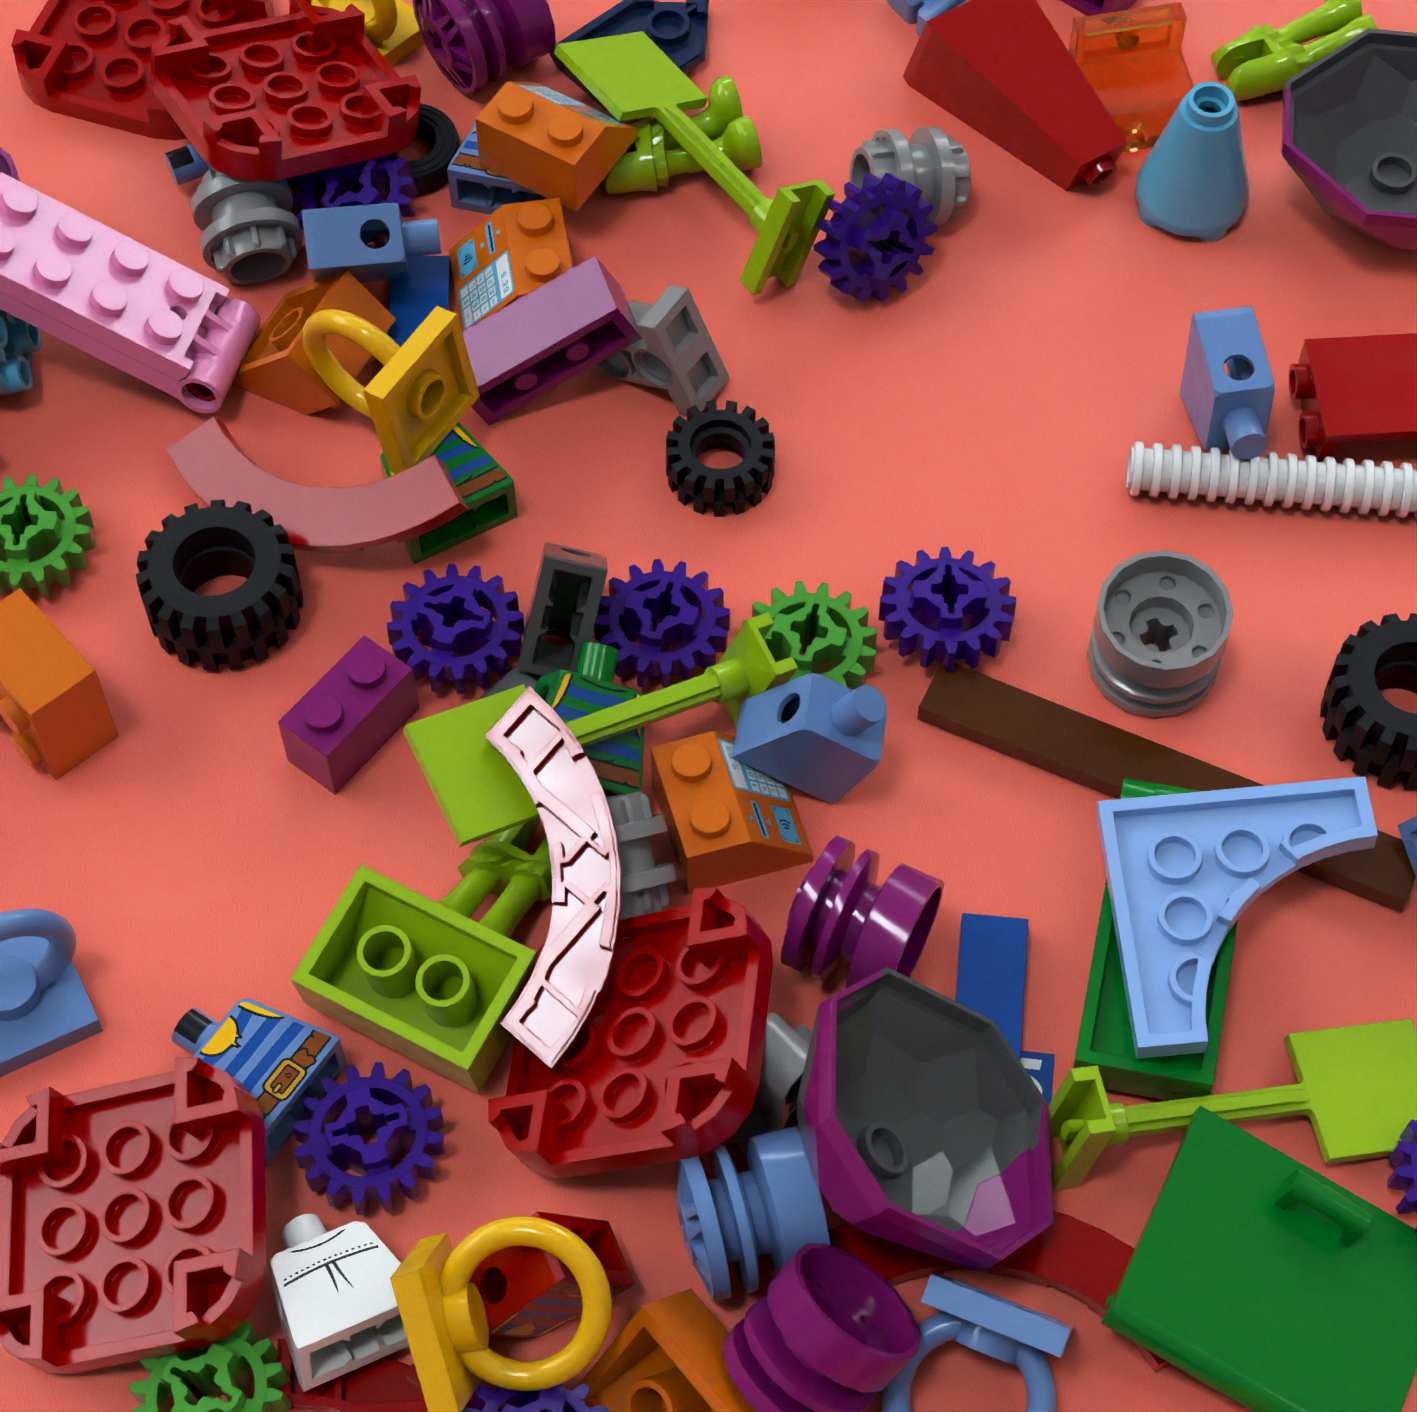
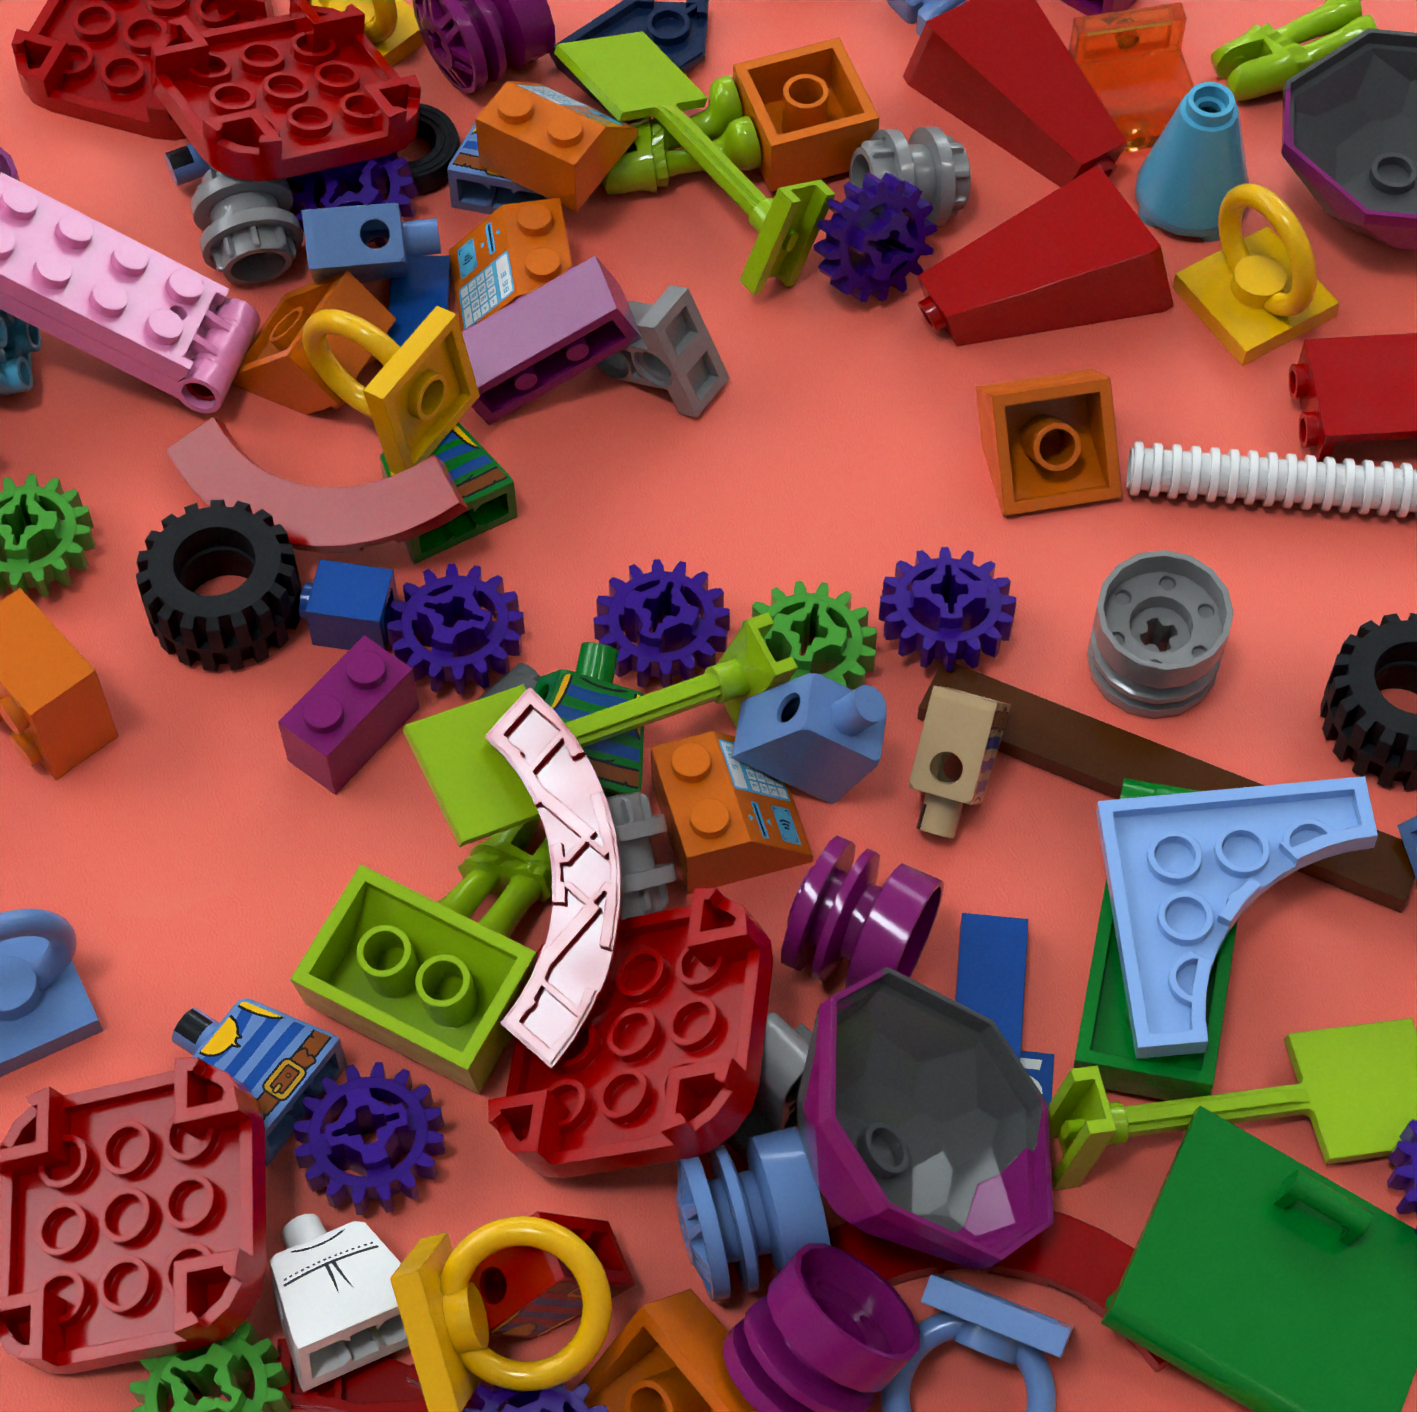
(348, 604): none -> blue brick
(562, 605): dark grey torso -> none
(720, 430): black tyre -> none
(805, 111): none -> orange brick
(972, 731): none -> tan torso
(1050, 268): none -> red slope
(1050, 440): none -> orange slope
(1234, 407): medium blue torso -> none
(1258, 286): none -> yellow tile

